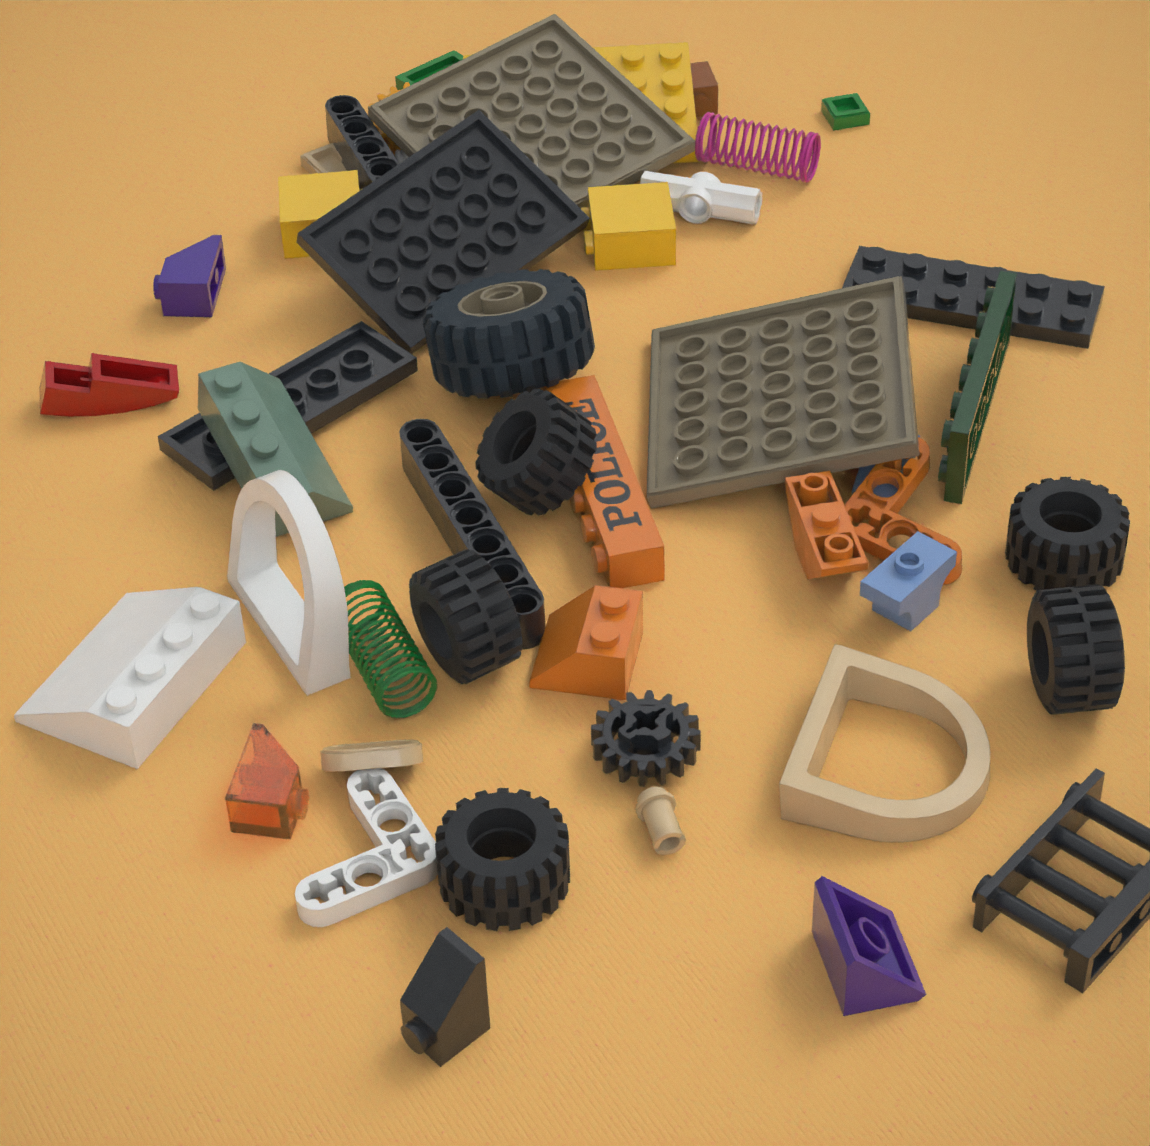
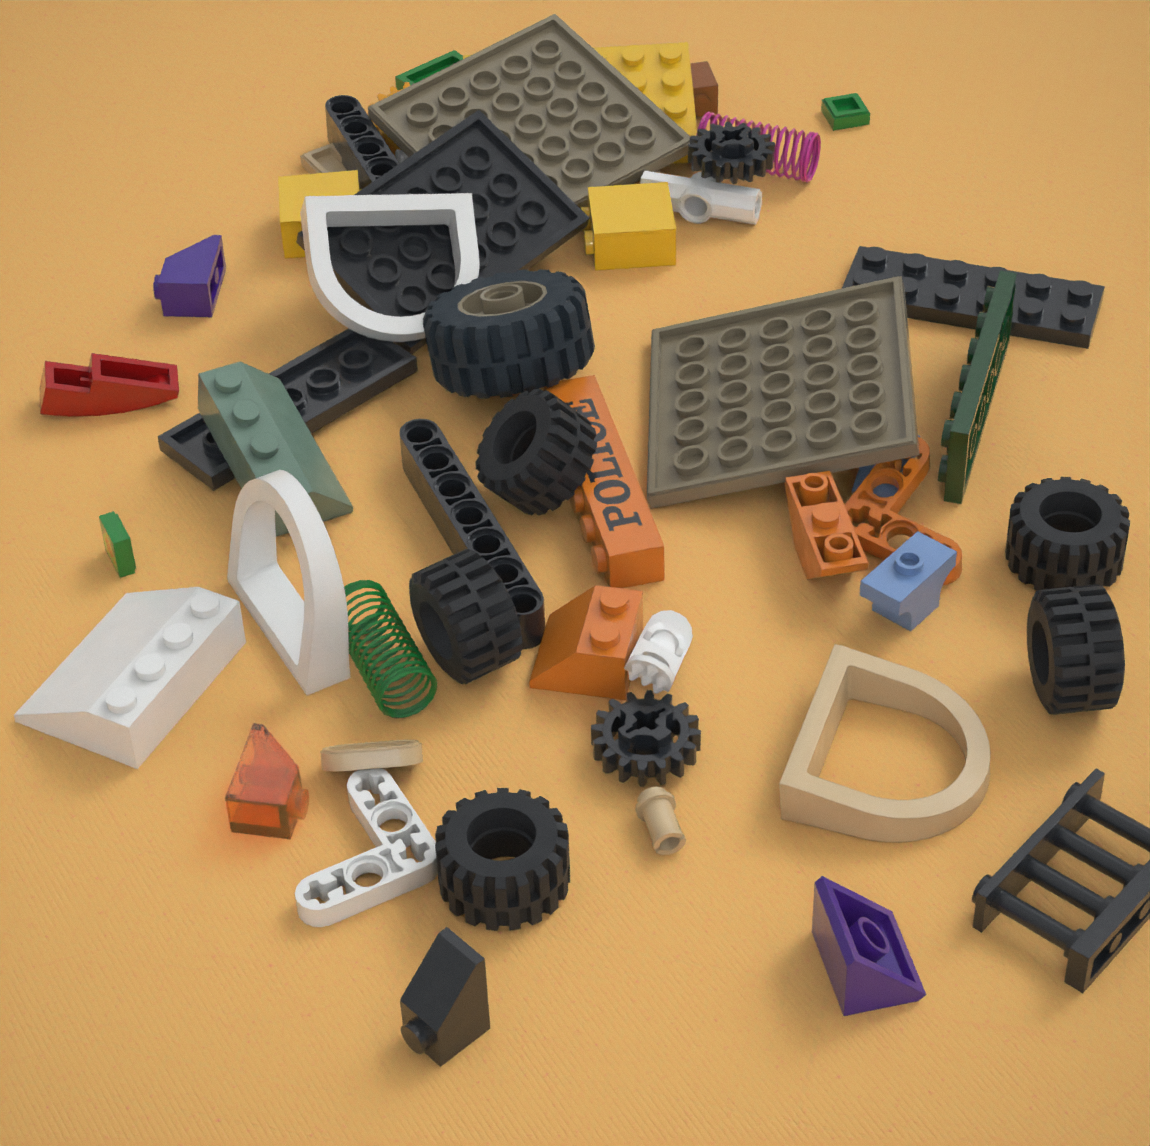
(117, 544): none -> green tile
(383, 210): none -> white window
(660, 650): none -> white piece
(731, 152): none -> black gear

